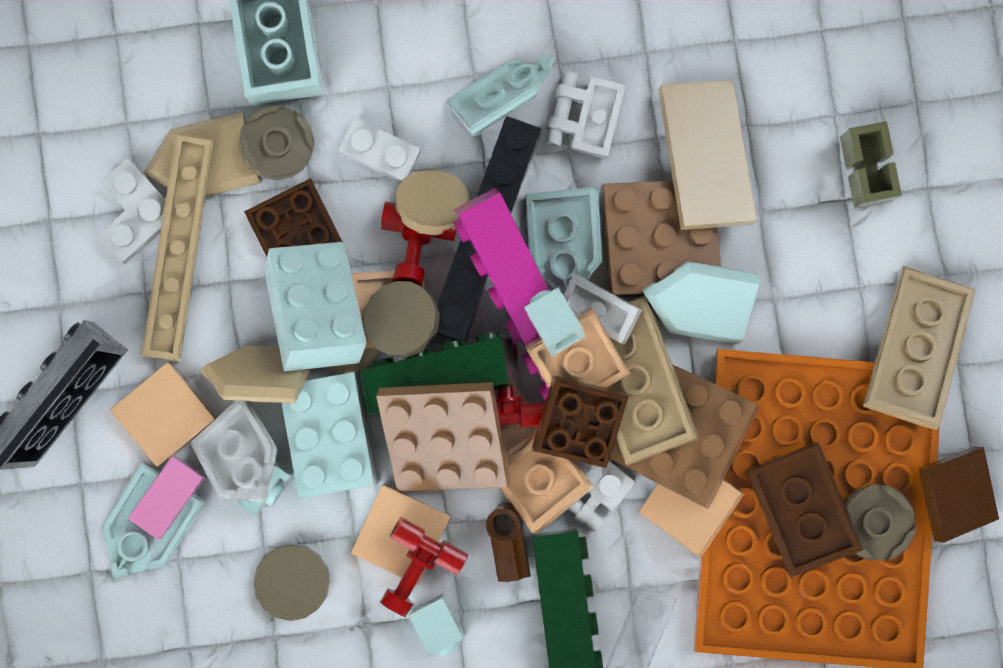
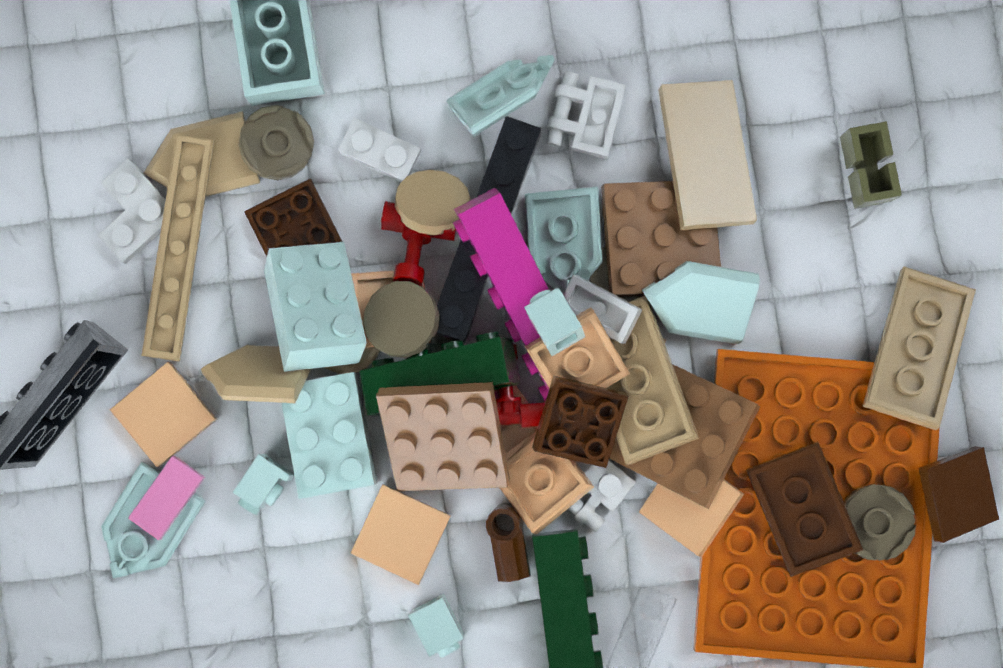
(237, 453): white tile -> none
(291, 582): dark tan tile -> none
(424, 554): red bar -> none

